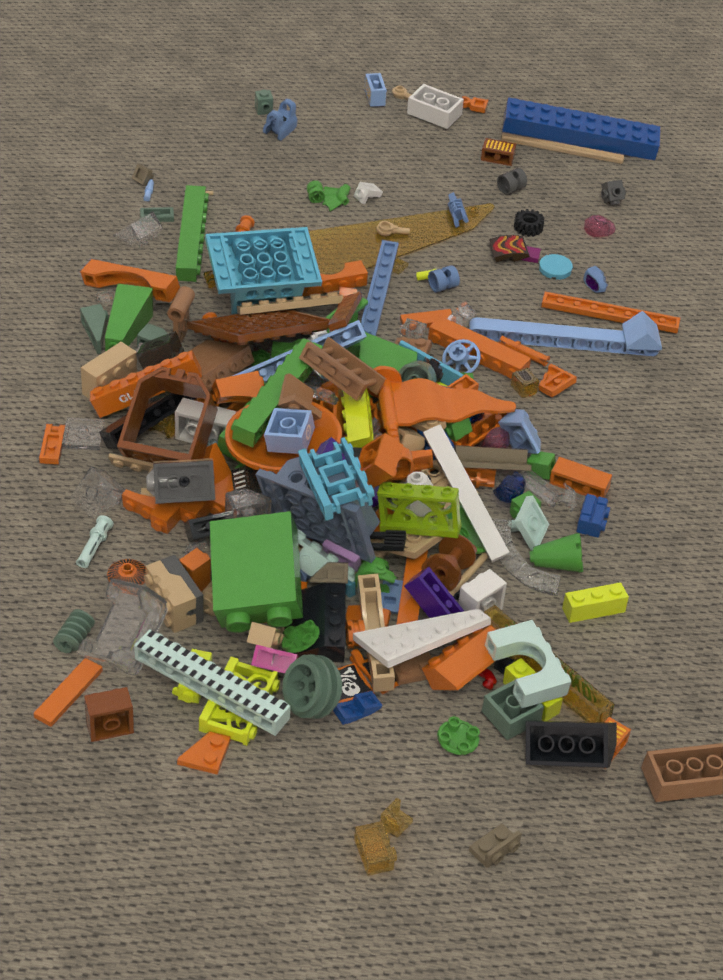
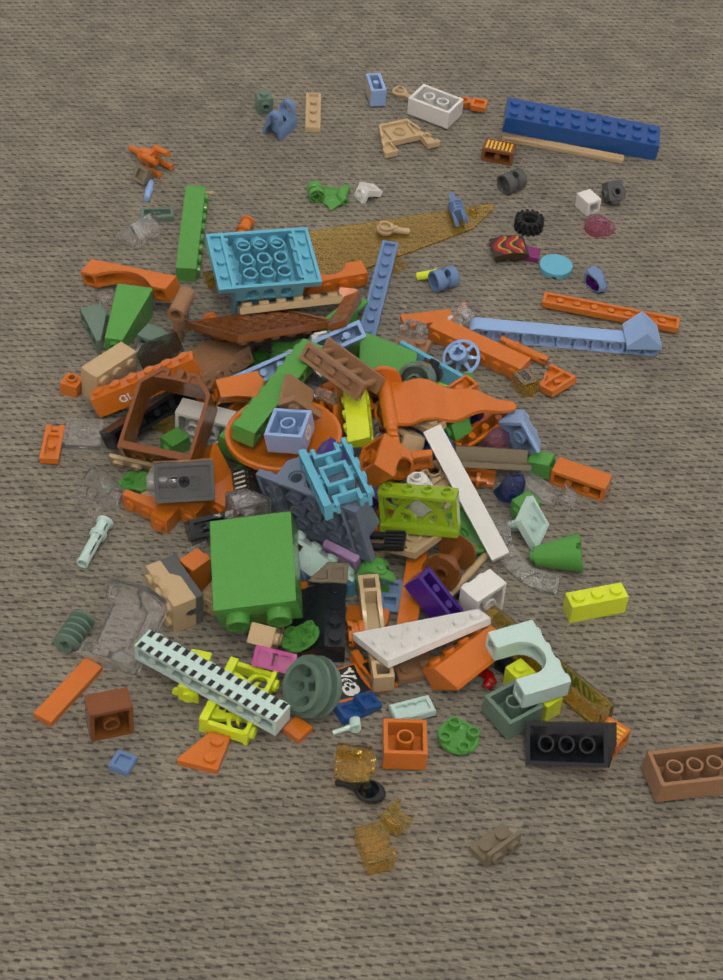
(71, 385): none -> orange plate
(122, 763): none -> medium blue tile
(127, 570): dish -> none
(134, 481): none -> bright green plate
(151, 157): none -> orange plant
(175, 440): none -> bright green brick
(297, 729): none -> orange tile
(313, 112): none -> tan tile
(354, 726): none -> light aqua hand
(354, 763): none -> clear yellow brick
(366, 792): none -> black piece
(403, 132): none -> tan wing
(404, 744): none -> orange brick
(413, 709): none -> light aqua plate
(588, 202): none -> white brick
(592, 516): blue brick -> none

